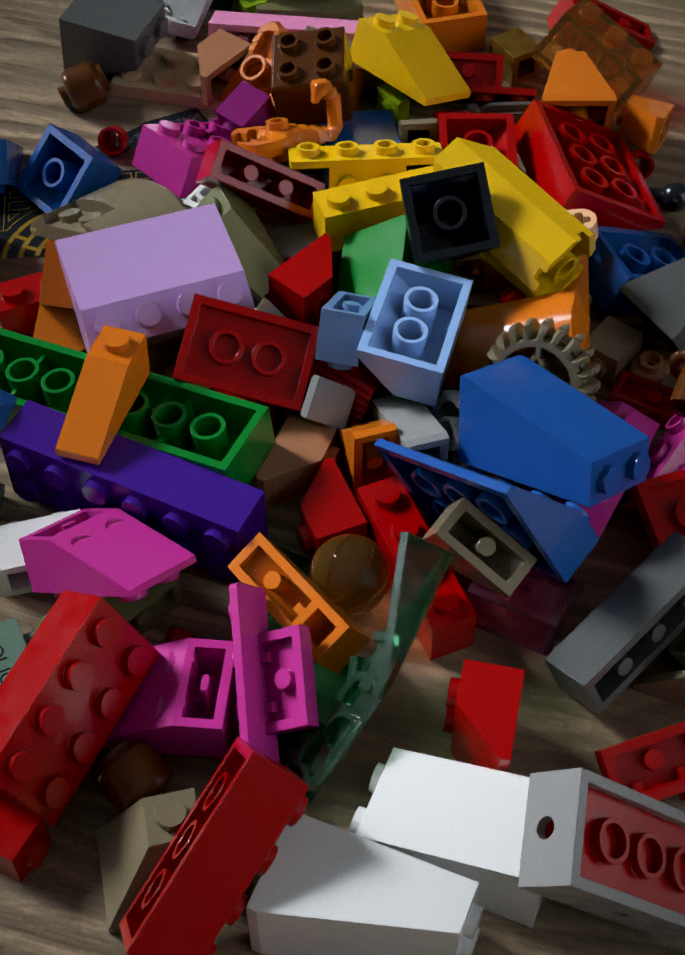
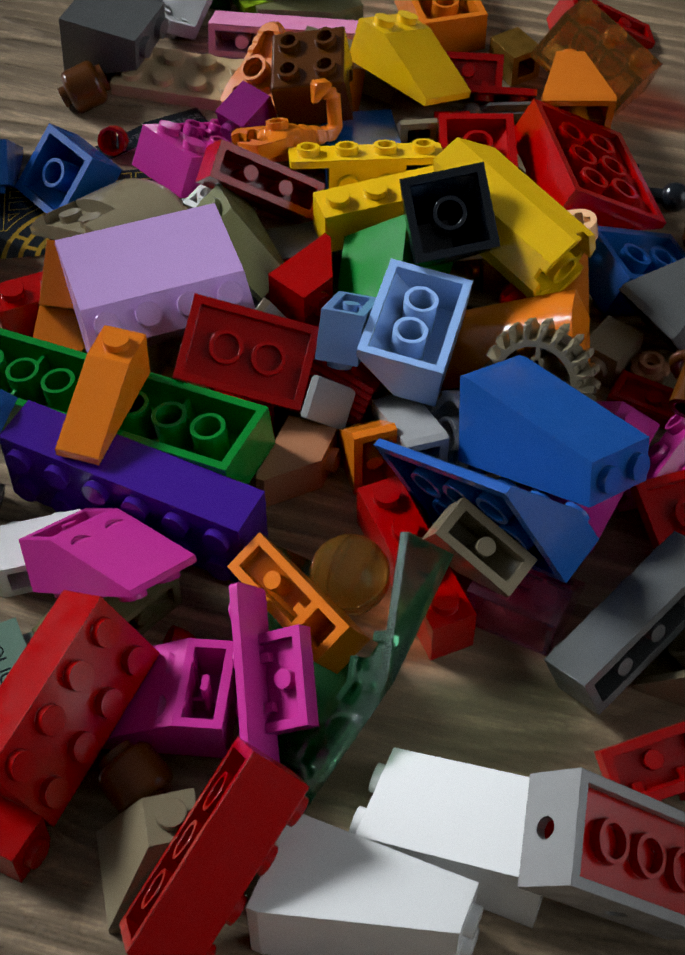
(218, 60): nougat slope -> none
(328, 509): red slope -> none
(393, 99): lime plate -> none
(483, 713): red slope -> none
(645, 122): orange slope -> none
(646, 162): red hinge -> none

